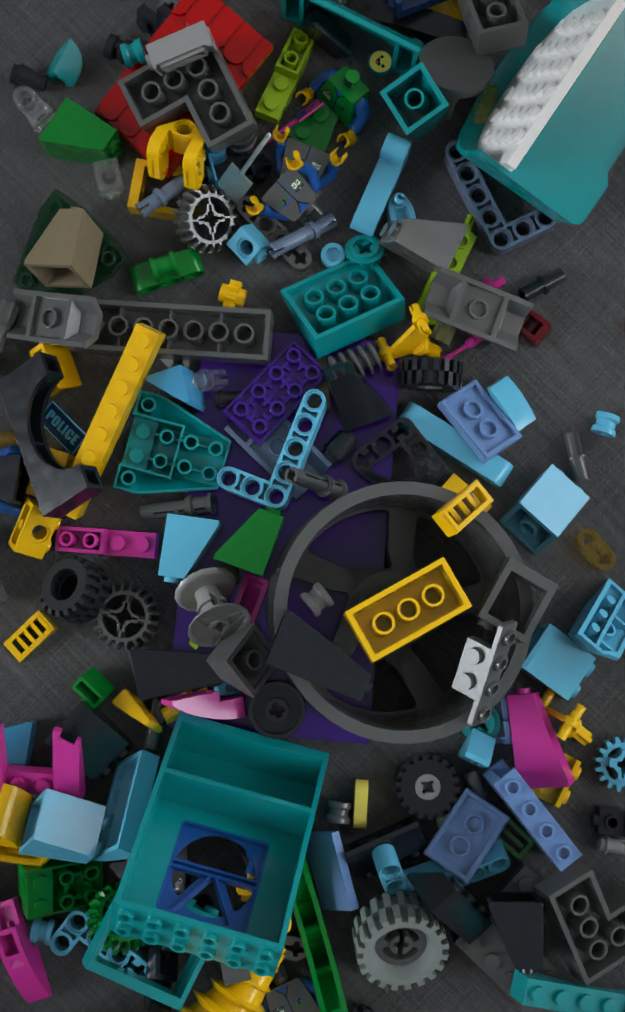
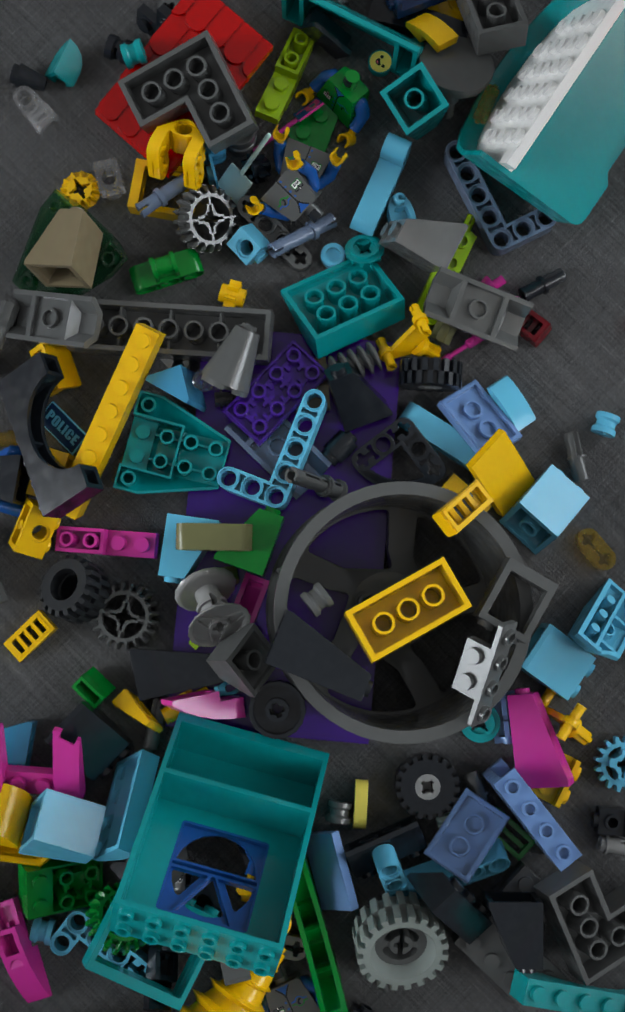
(80, 136): green slope -> none
(84, 179): none -> yellow gear
(180, 48): light grey window -> none
(190, 506): dark grey pin -> none
(214, 537): none -> olive beam
(234, 361): none -> dark grey cone
(432, 30): none -> yellow slope
(477, 749): medium azure slope -> none
(501, 471): none -> yellow tile

